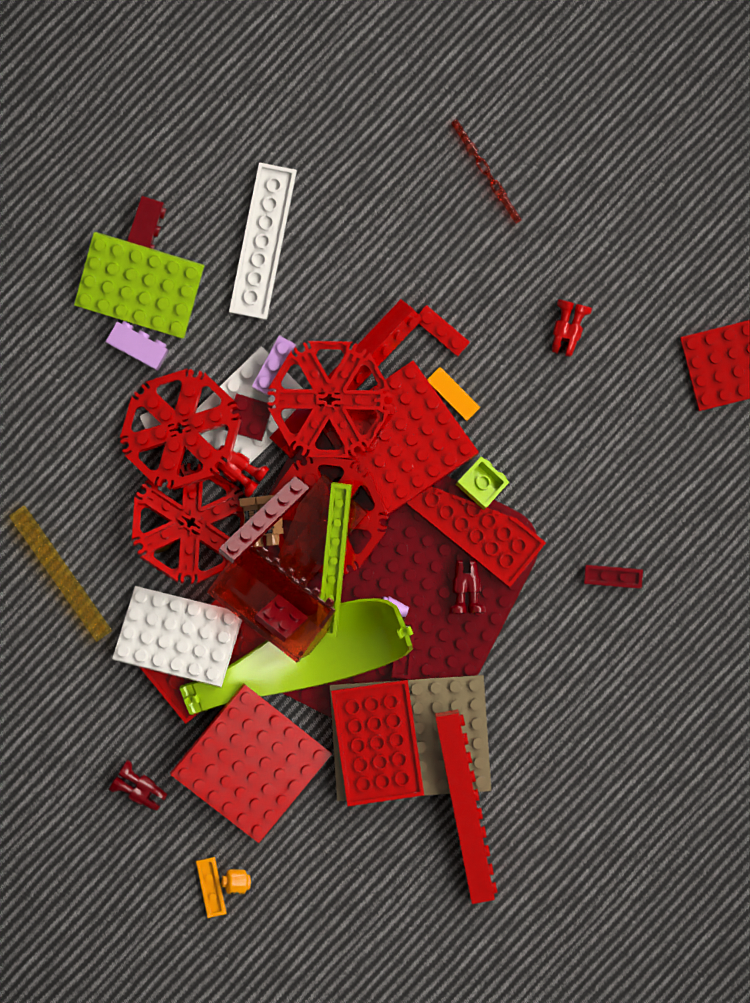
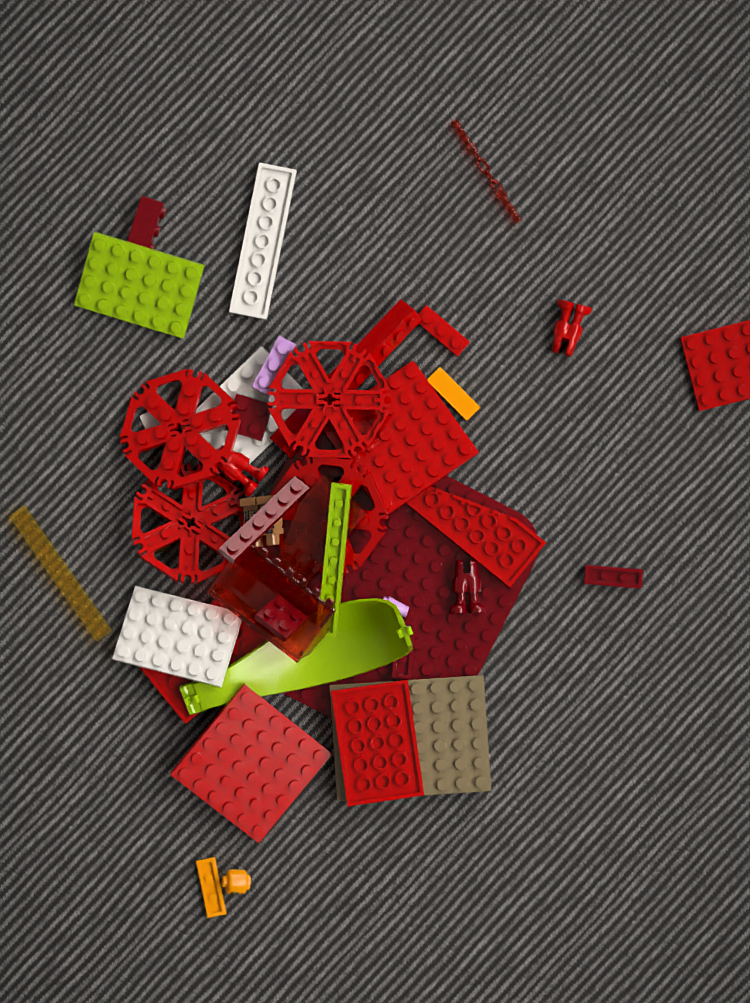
(137, 345): lavender brick -> none
(143, 789): dark red piece -> none
(465, 806): red brick -> none
(482, 482): lime plate -> none

